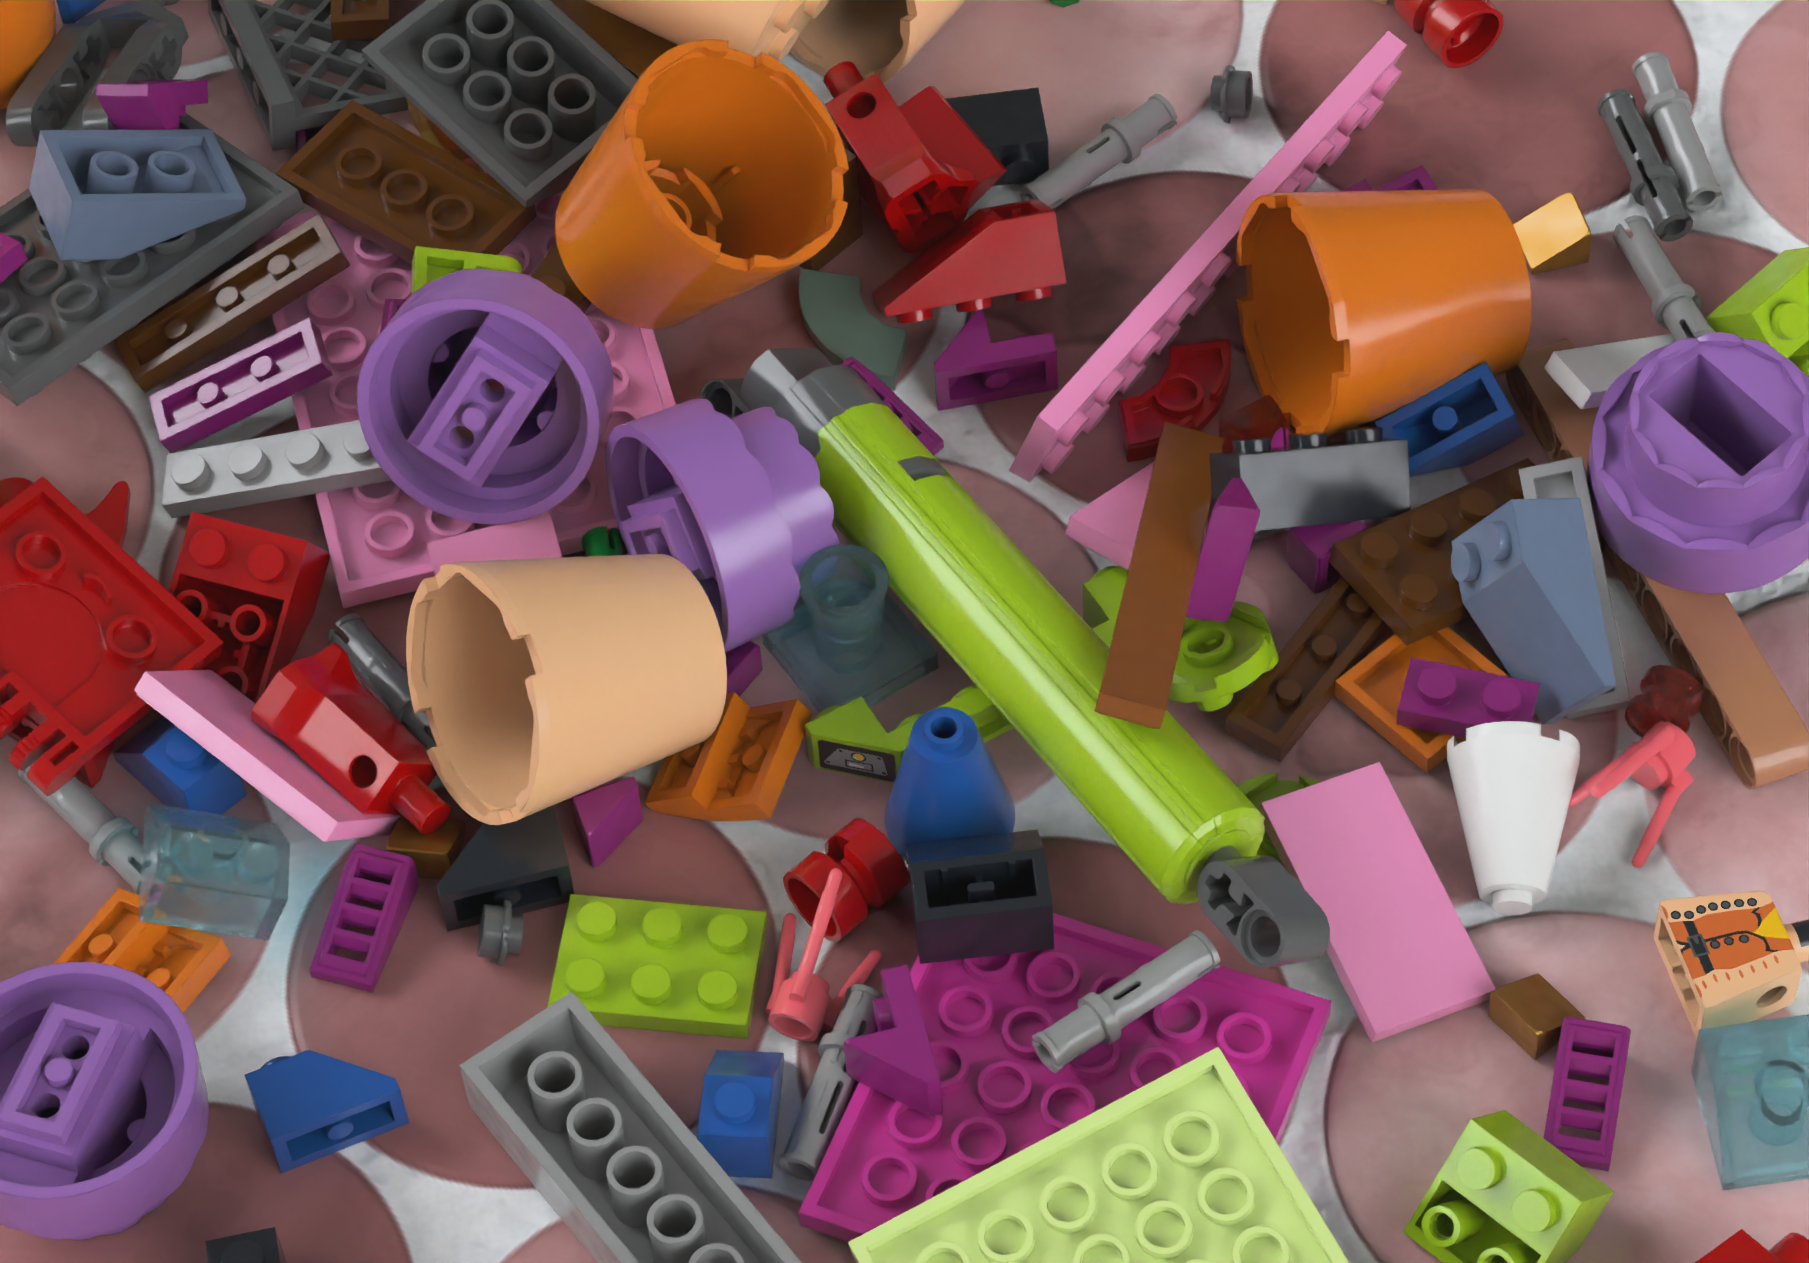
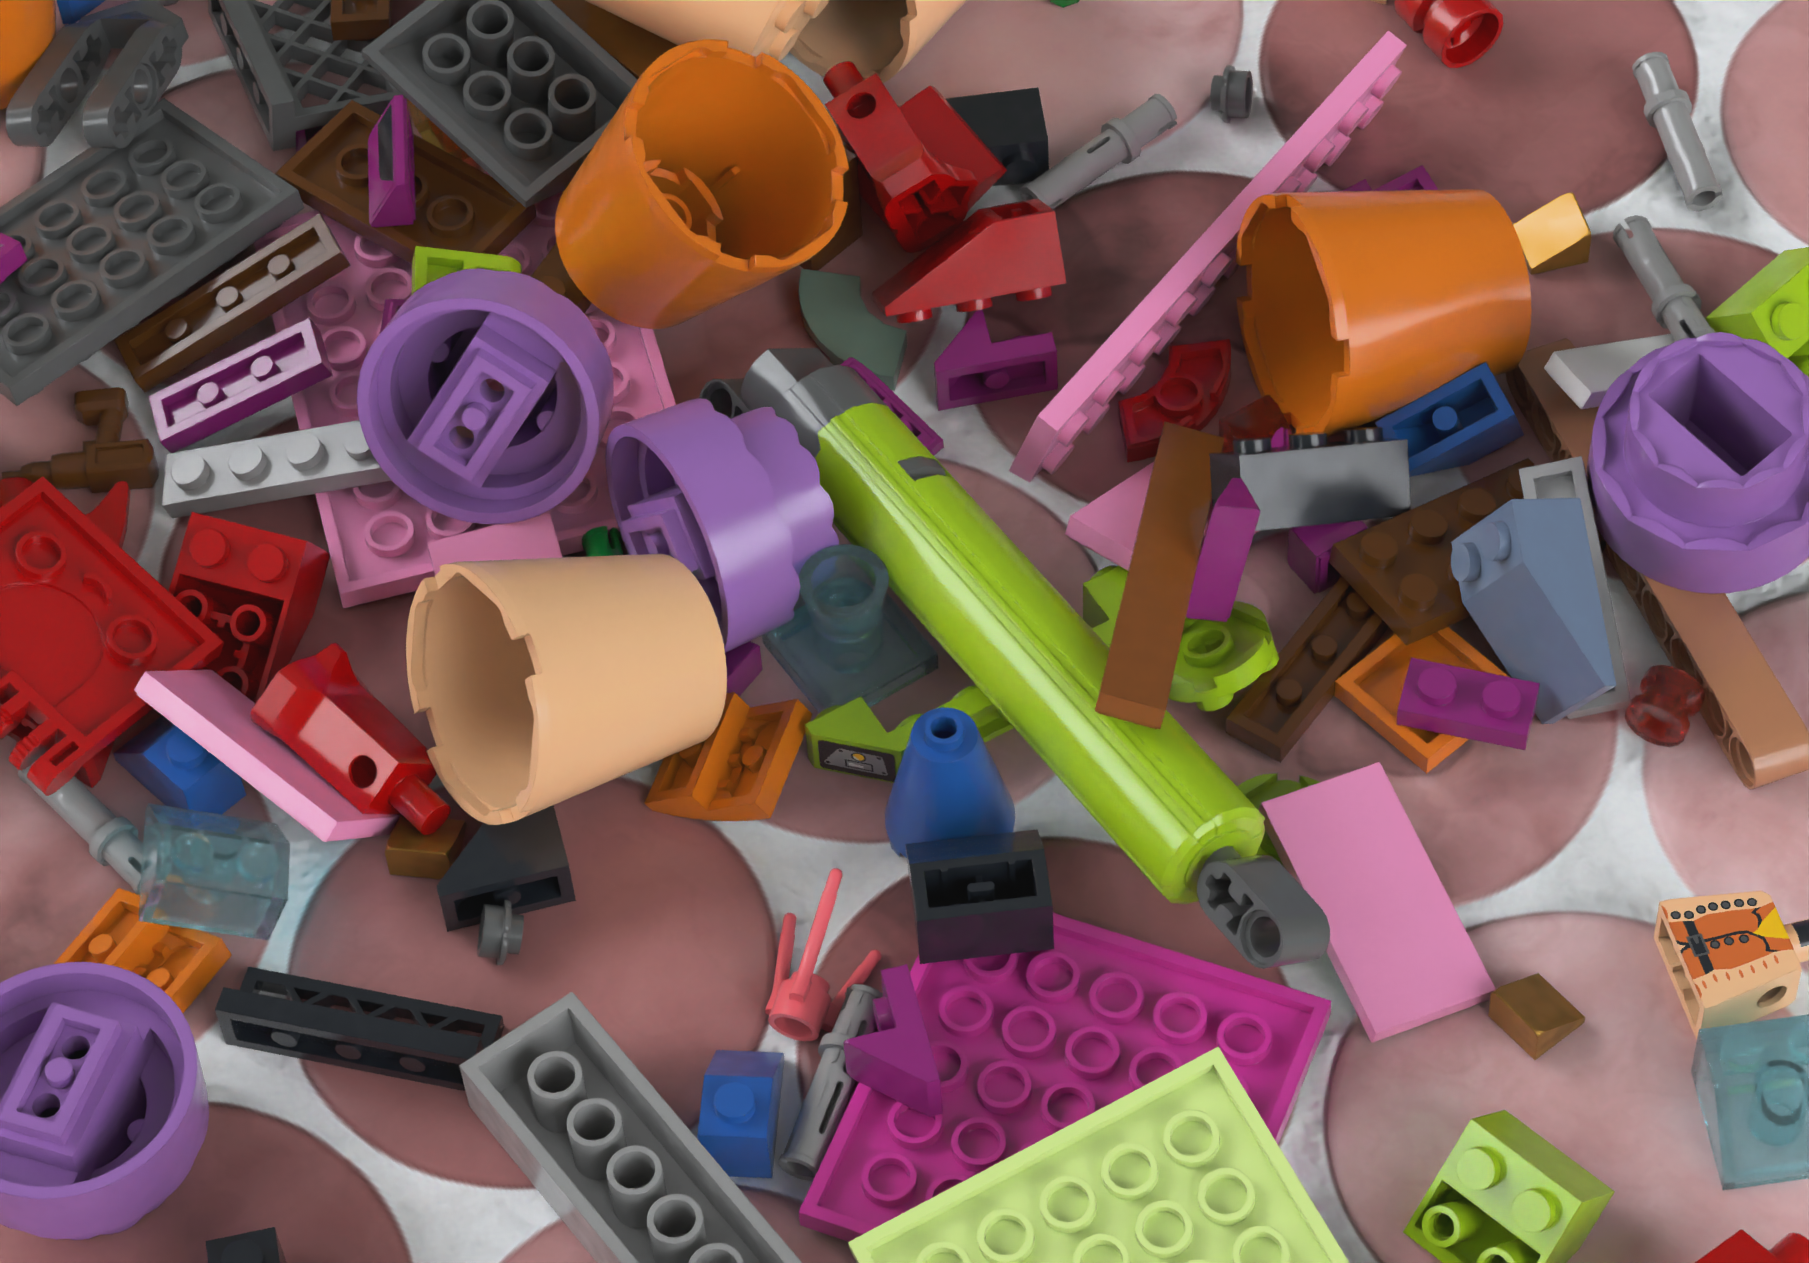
(102, 459): none -> reddish brown piece
(129, 188): sand blue slope -> none
(150, 103): magenta slope -> none
(321, 1106): blue slope -> none
(352, 1038): none -> black fence
(374, 878): magenta slope -> none
(382, 674): dark grey pin -> none
(392, 167): none -> magenta slope
(607, 817): magenta slope -> none
(662, 964): lime plate -> none
(870, 875): red wheel -> none
(1104, 1015): light grey pin -> none
(1513, 807): white cone -> none
(1596, 1052): magenta slope -> none
(1652, 181): dark grey pin -> none
(1652, 762): coral plant -> none

